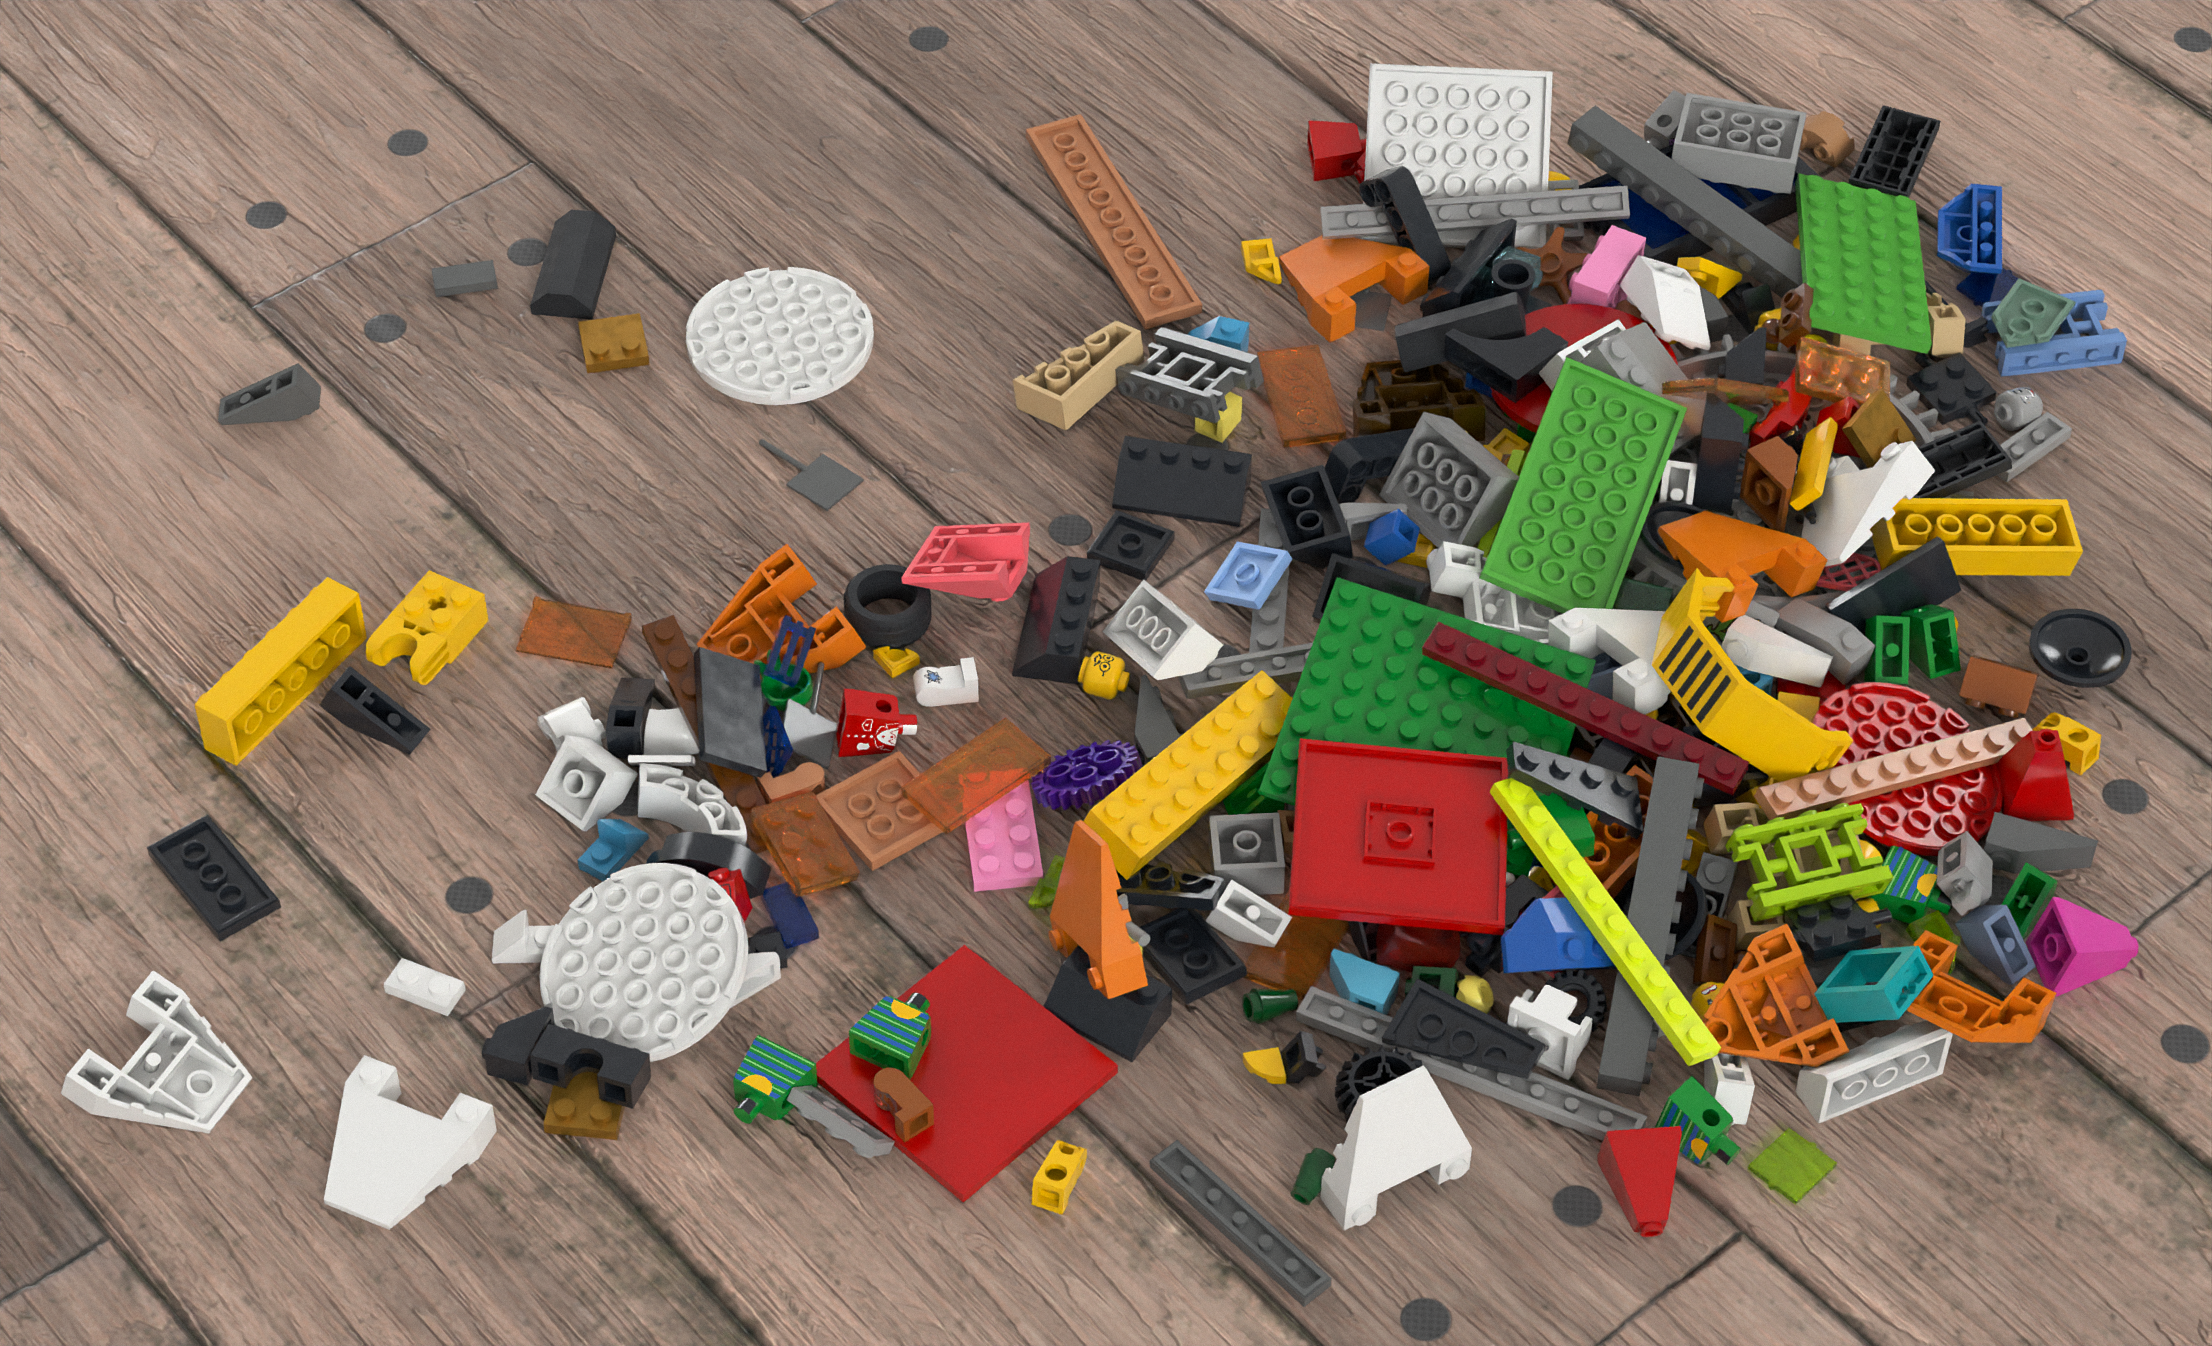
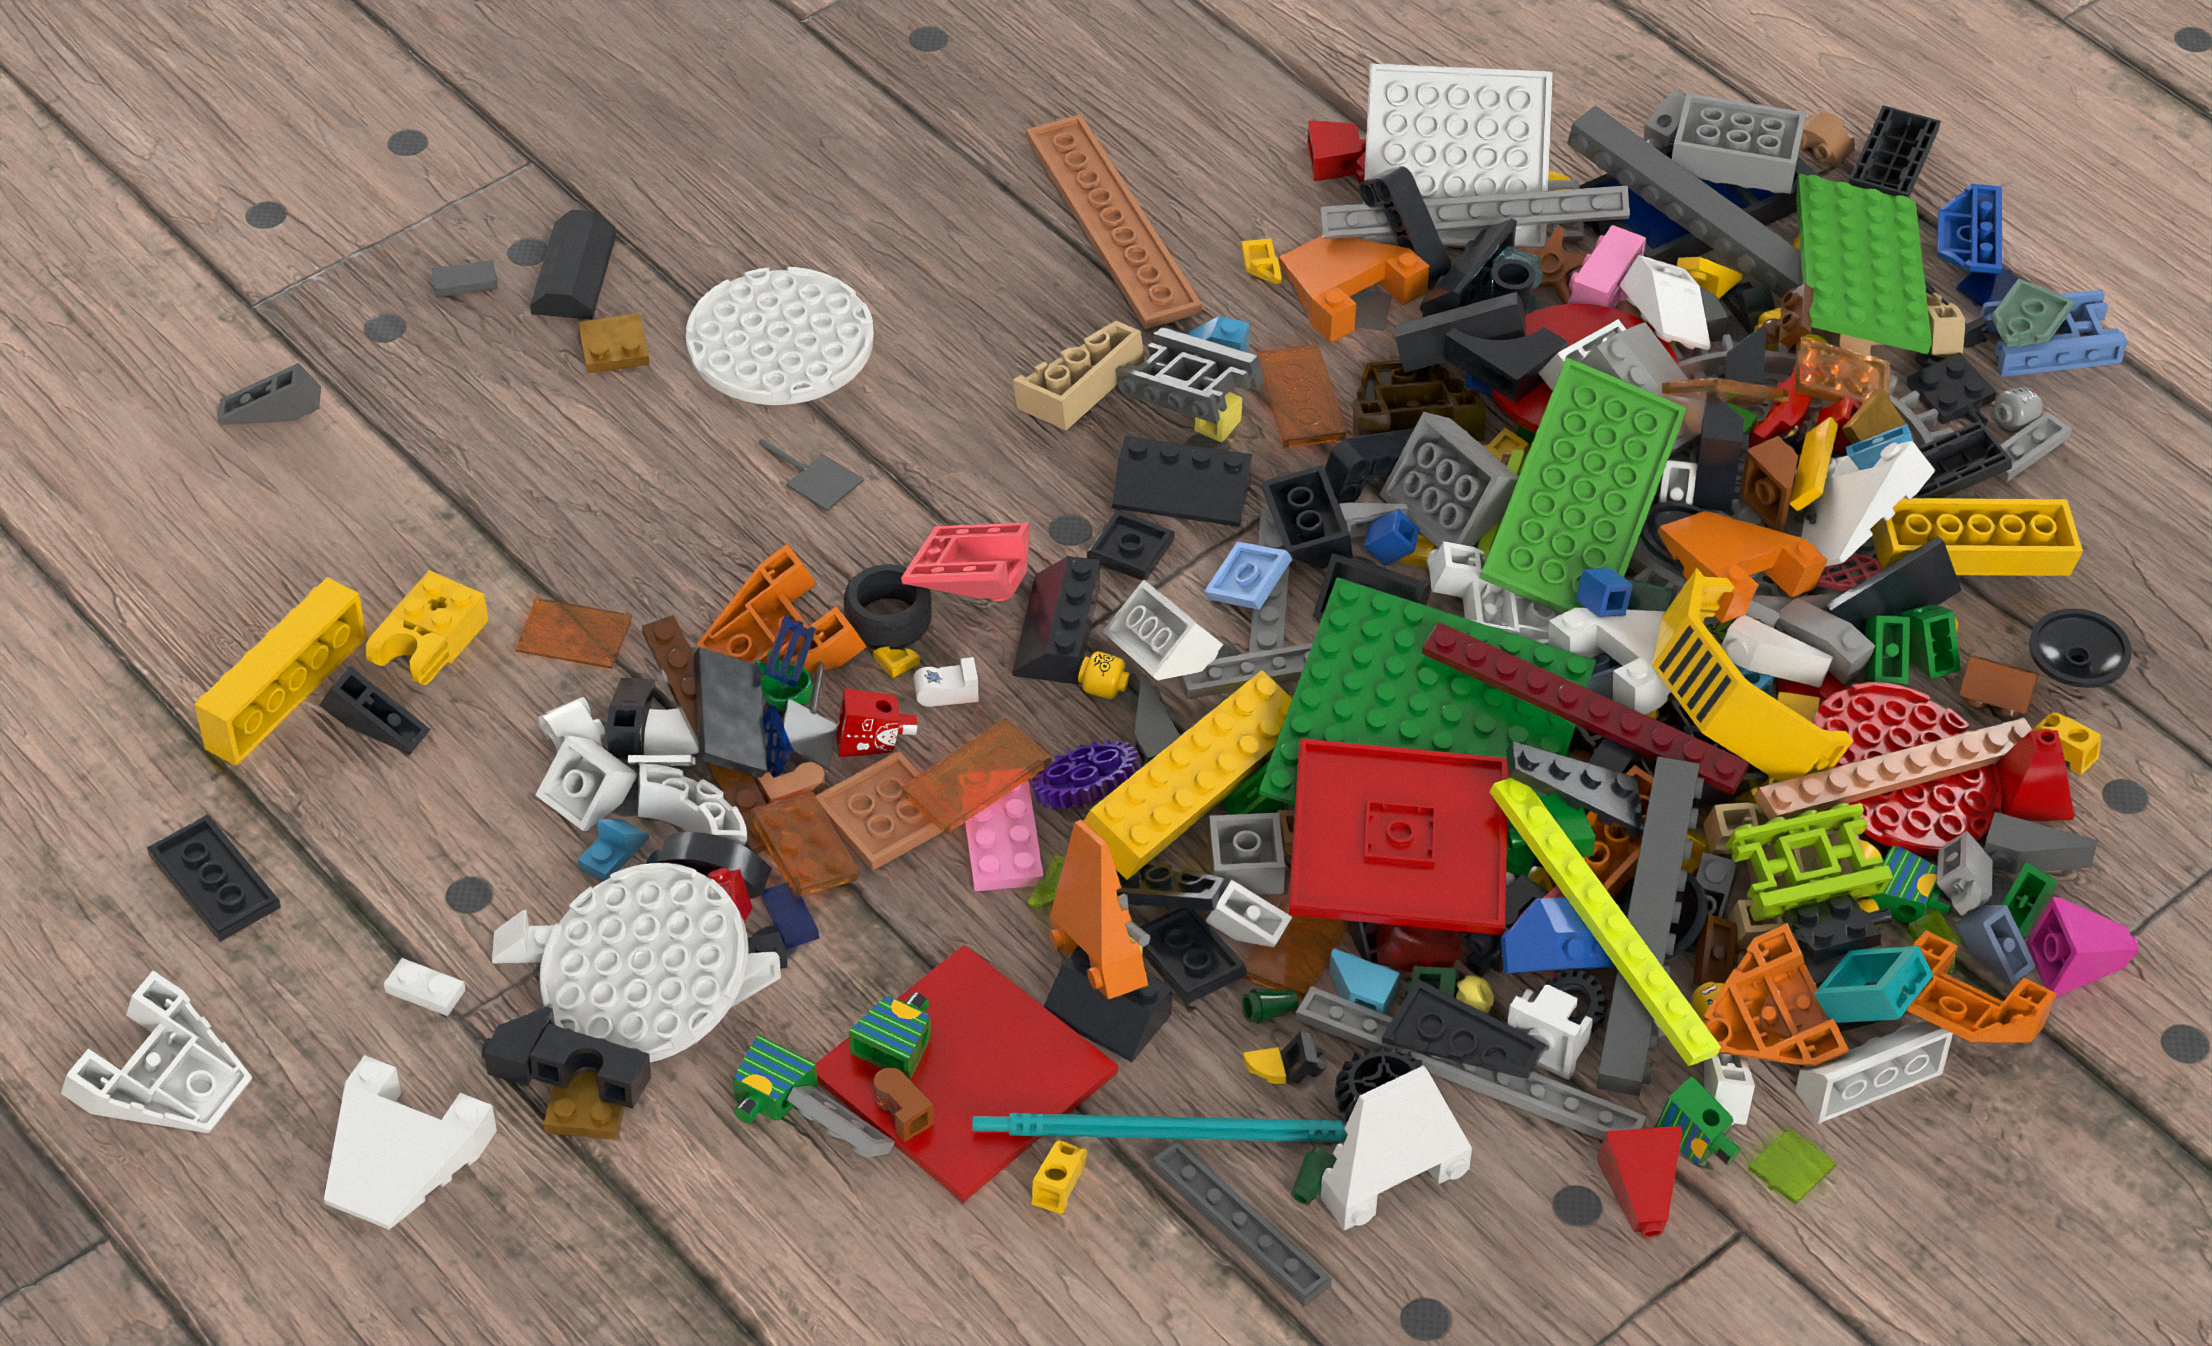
(1163, 1127): none -> teal axle
(1604, 592): none -> blue brick
(1867, 452): none -> dark azure slope

